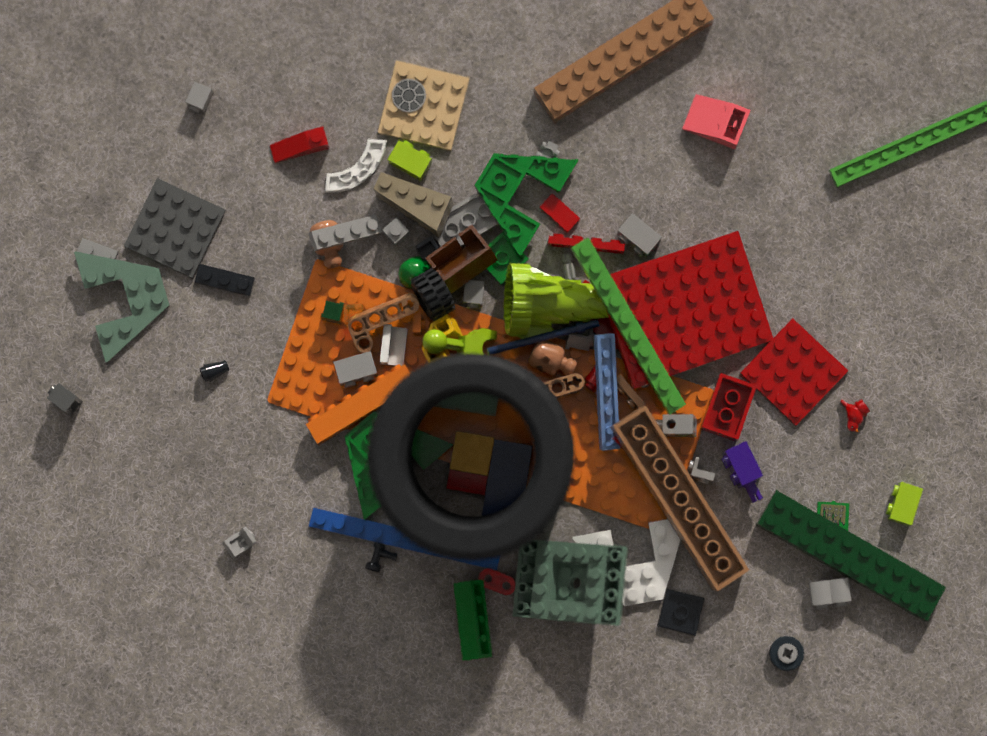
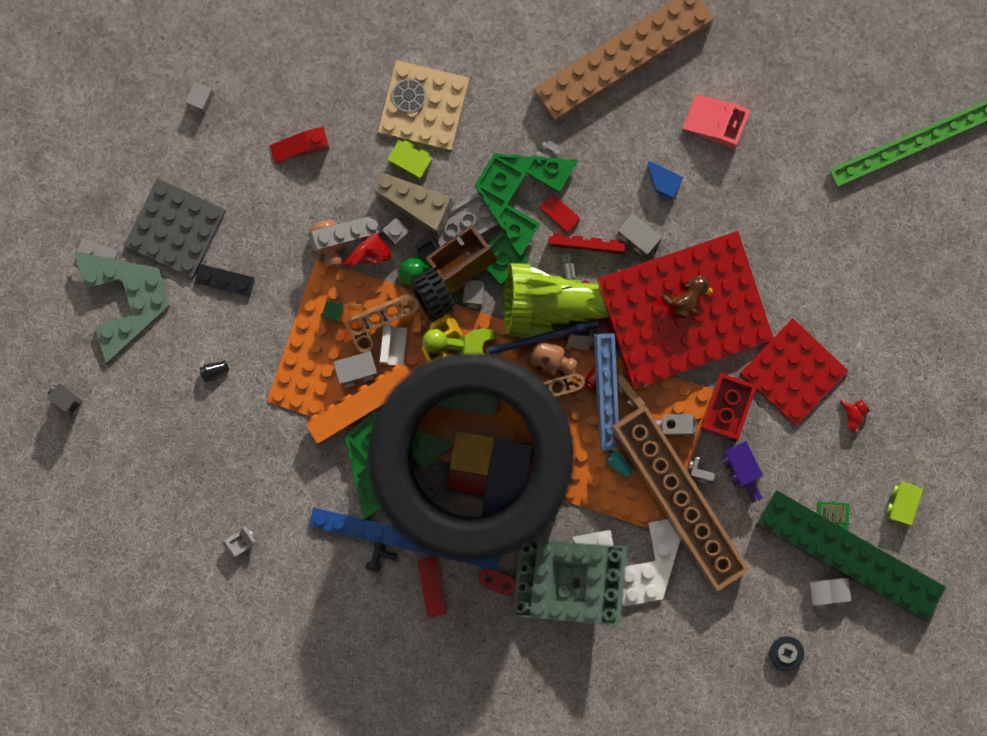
(360, 171): white tile -> none
(369, 251): none -> red hair
(431, 586): none -> red plate
(472, 620): green brick -> none
(618, 463): none -> teal cone
(628, 326): bright green plate -> none
(664, 181): none -> blue slope
(681, 612): black tile -> none
(687, 301): none -> reddish brown animal

